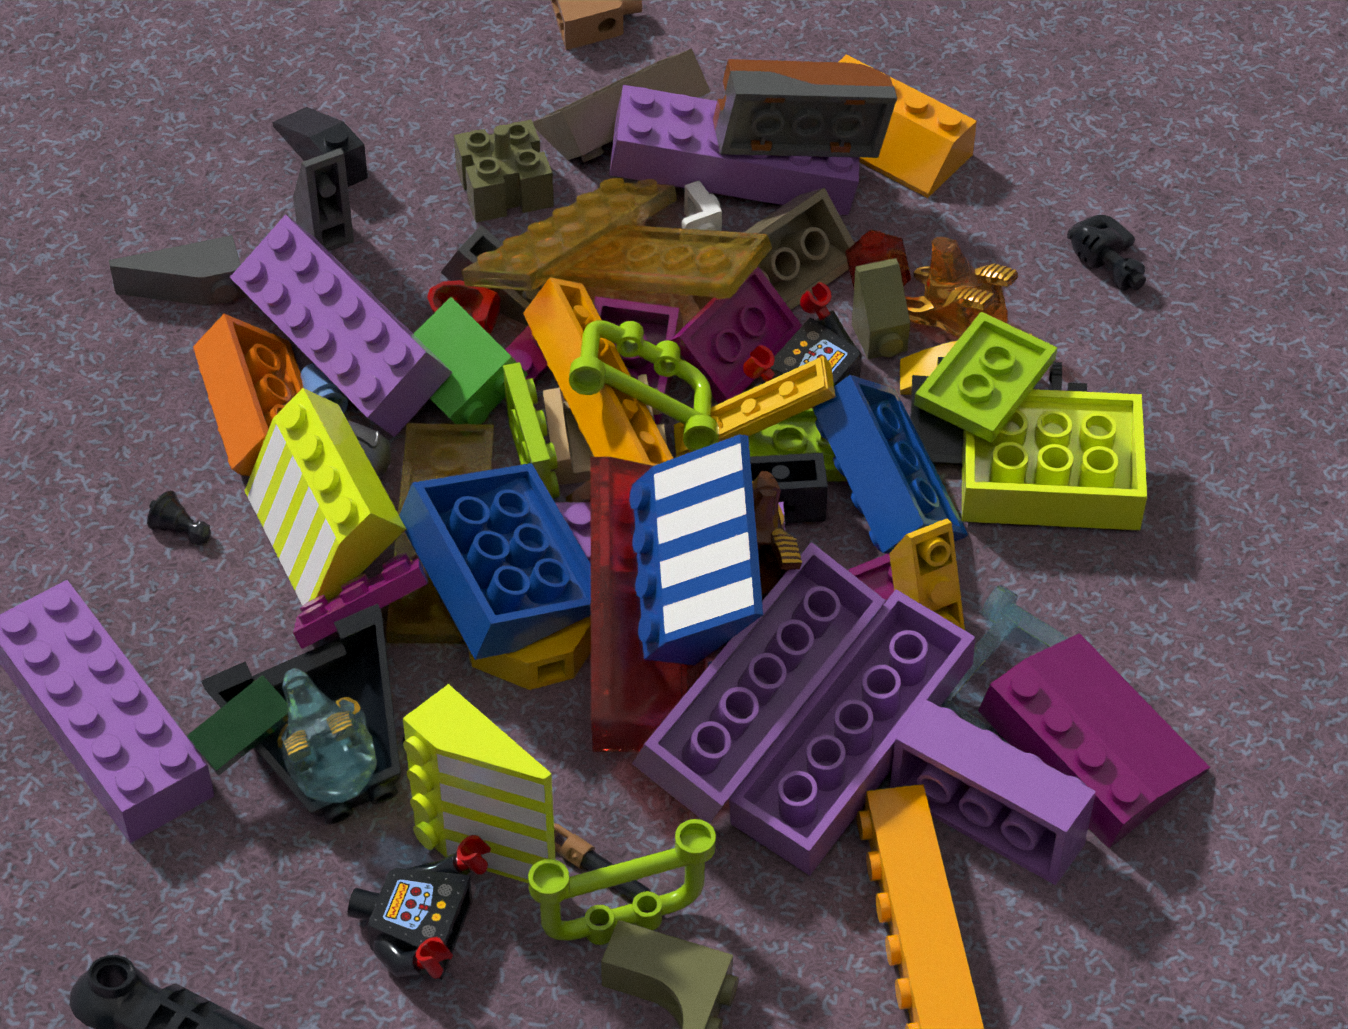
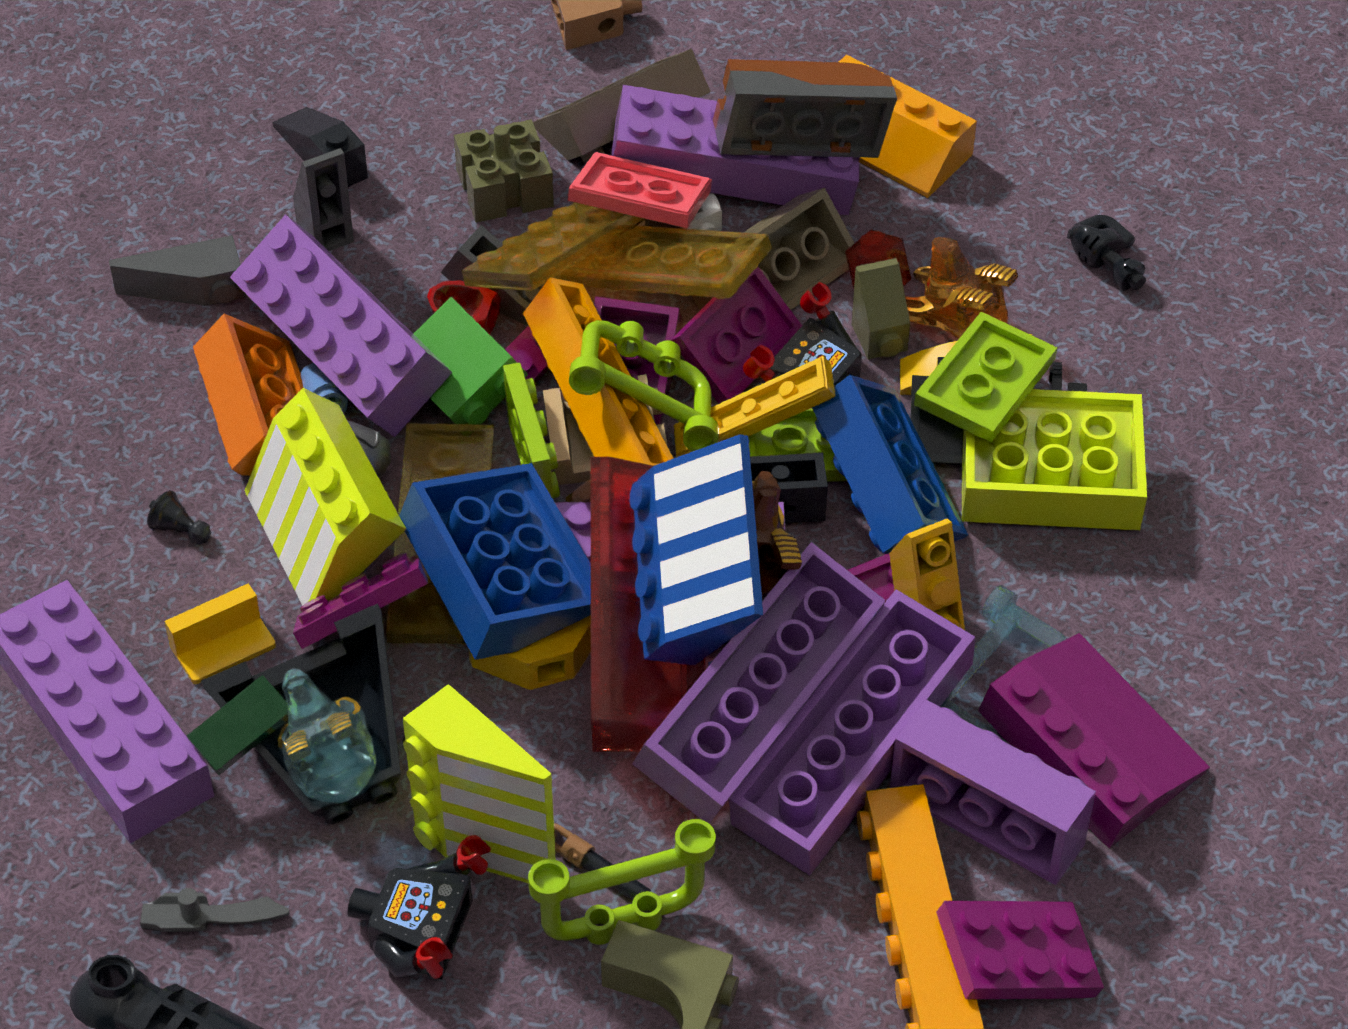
(191, 912): none -> dark grey piece
(219, 634): none -> yellow panel
(640, 189): none -> coral tile
(1019, 950): none -> magenta plate

